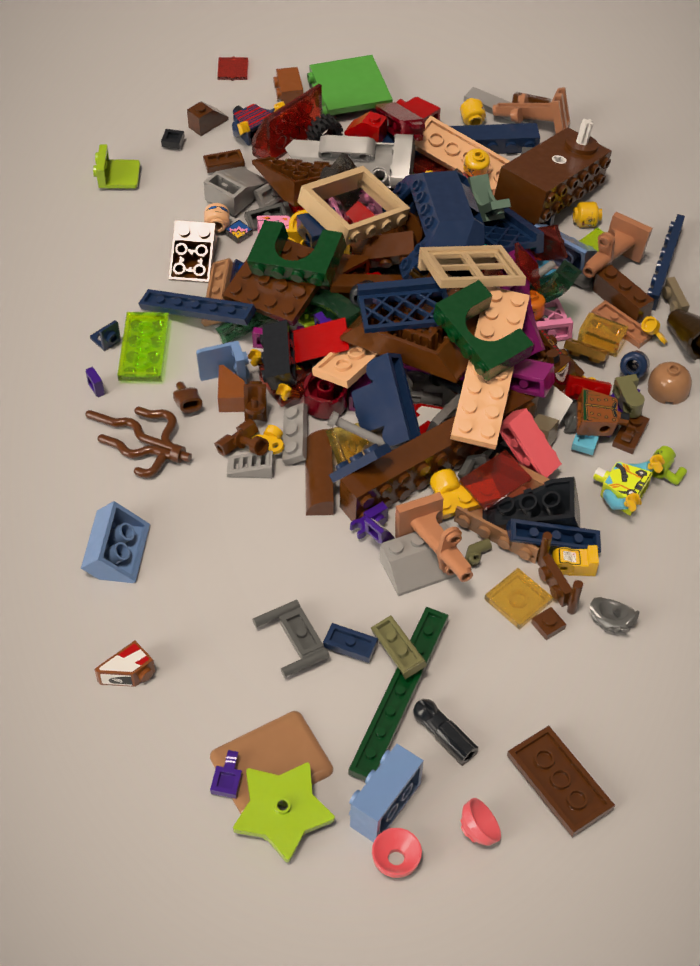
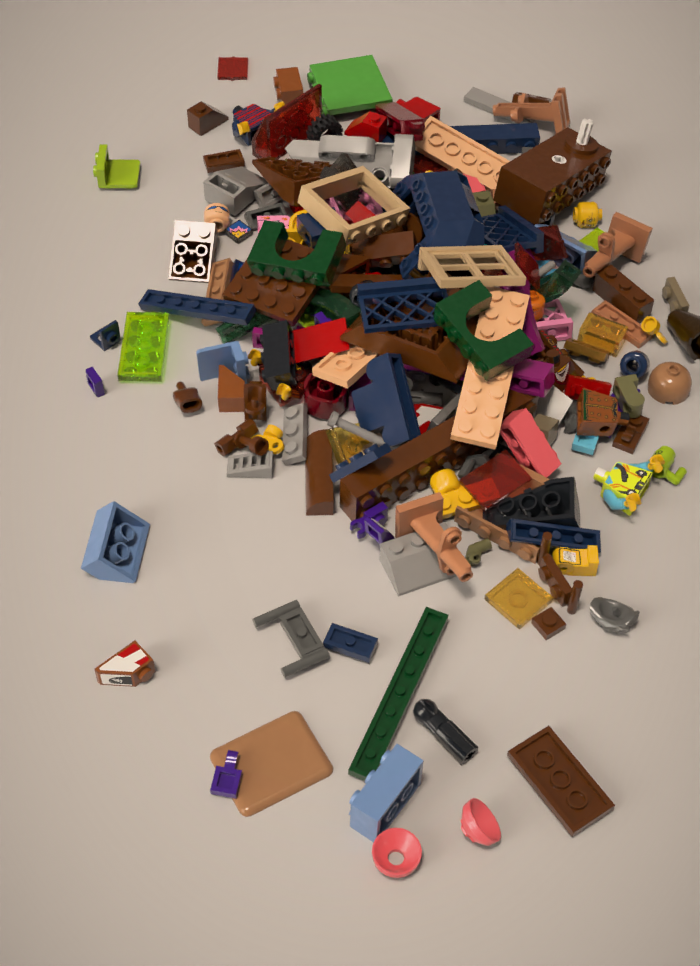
(161, 447): reddish brown plant -> none
(172, 138): black plate -> none
(282, 827): lime plate -> none
(398, 647): olive tile -> none
(473, 112): yellow head -> none
(476, 162): yellow head -> none
(487, 204): sand green arch -> none
(666, 255): dark blue plate -> none

